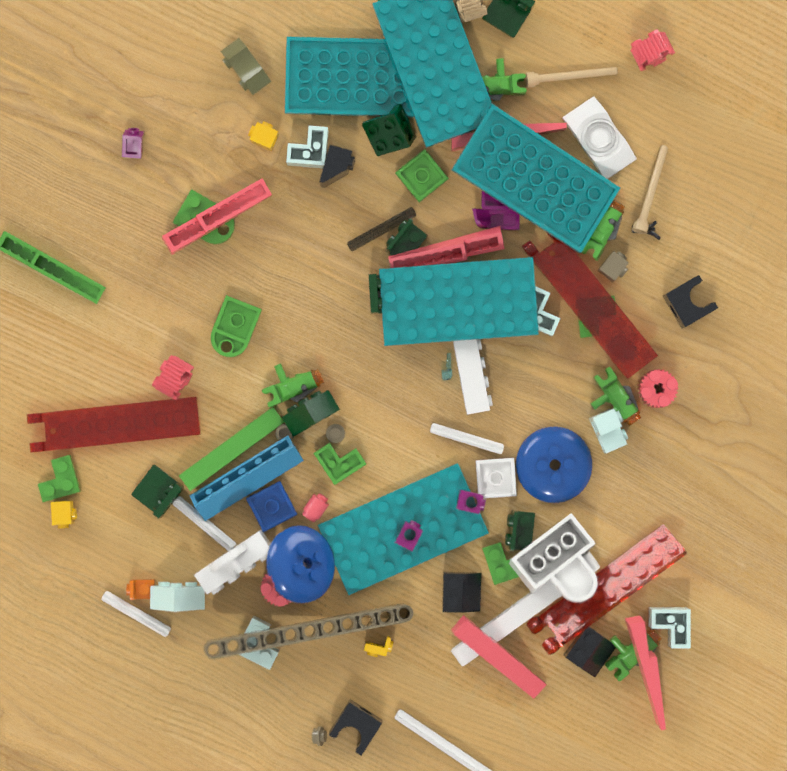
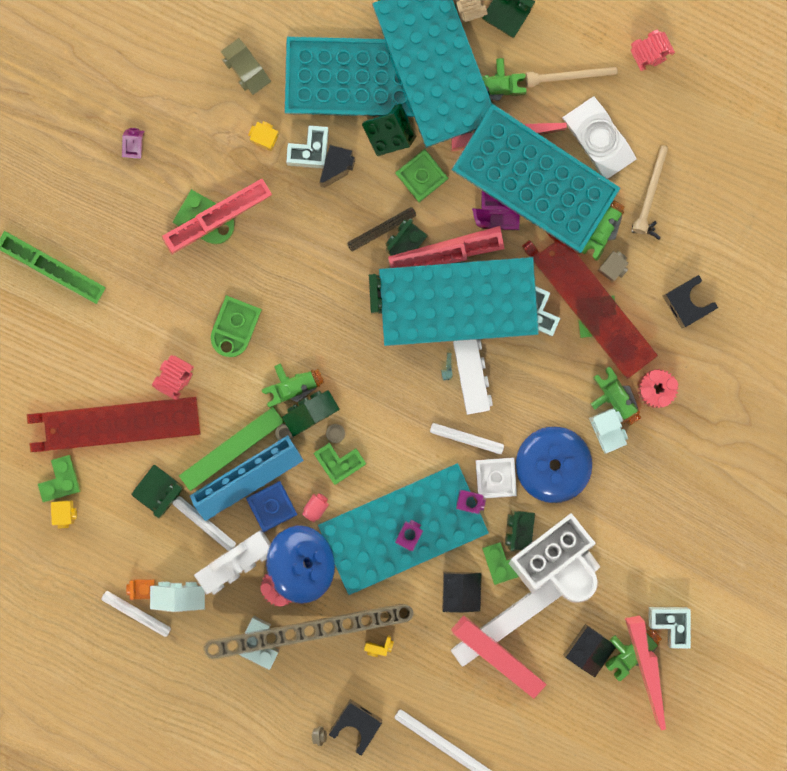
(614, 585): clear red hinge -> none

